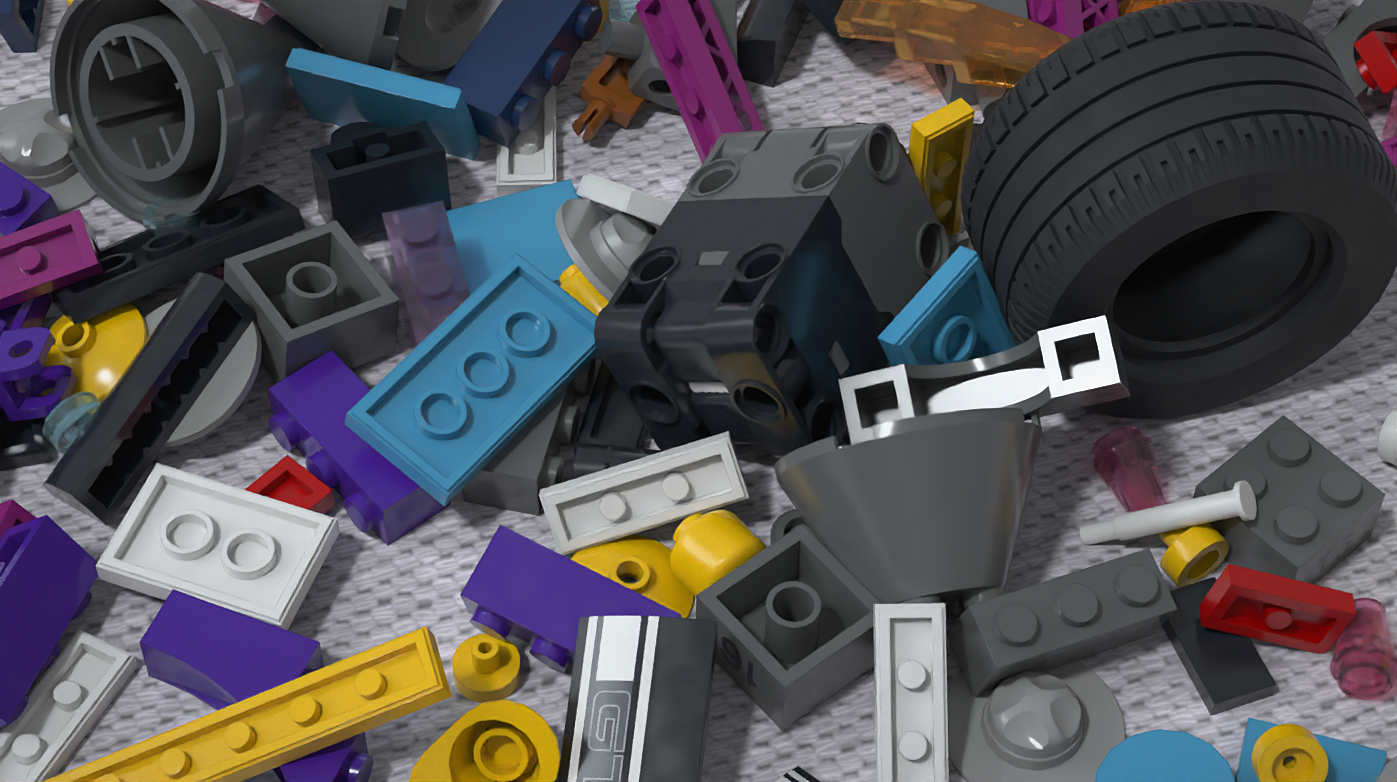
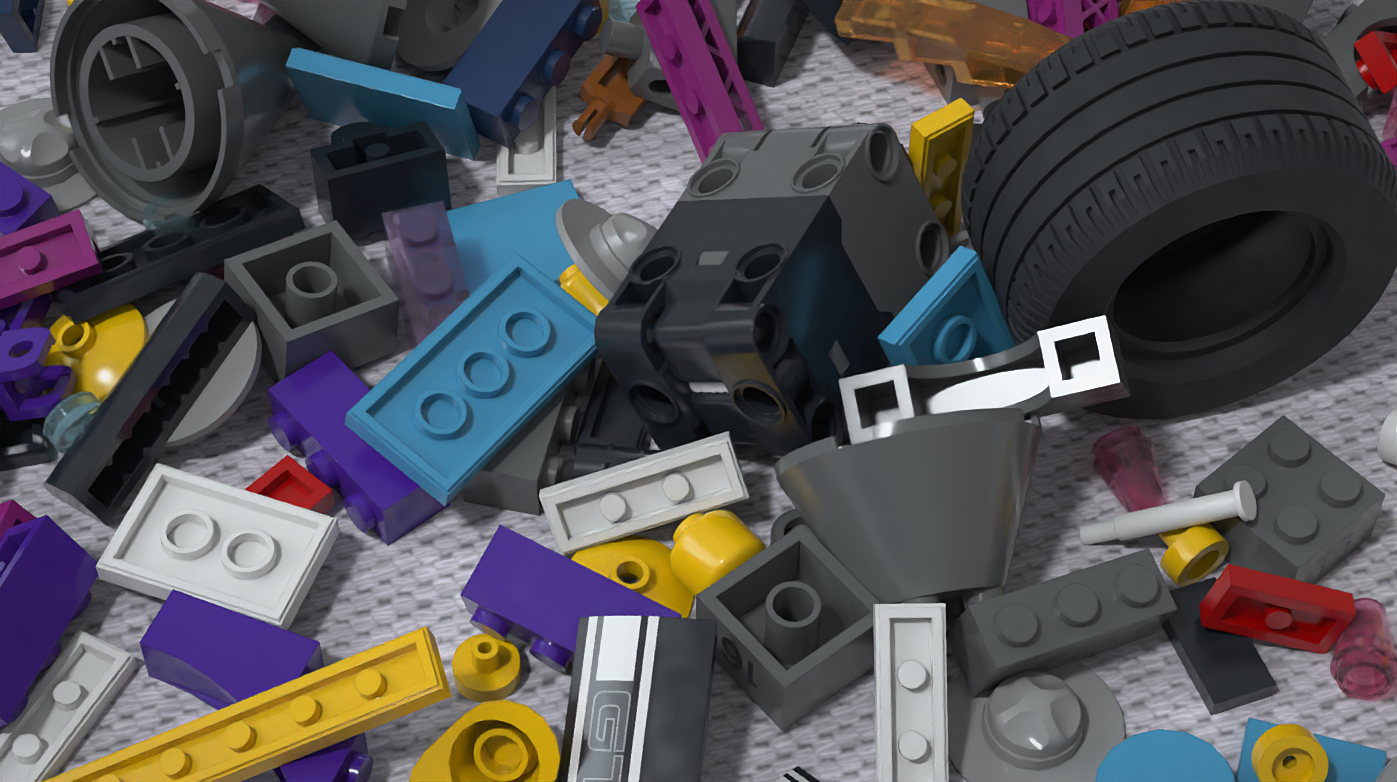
(624, 198): white tile -> none

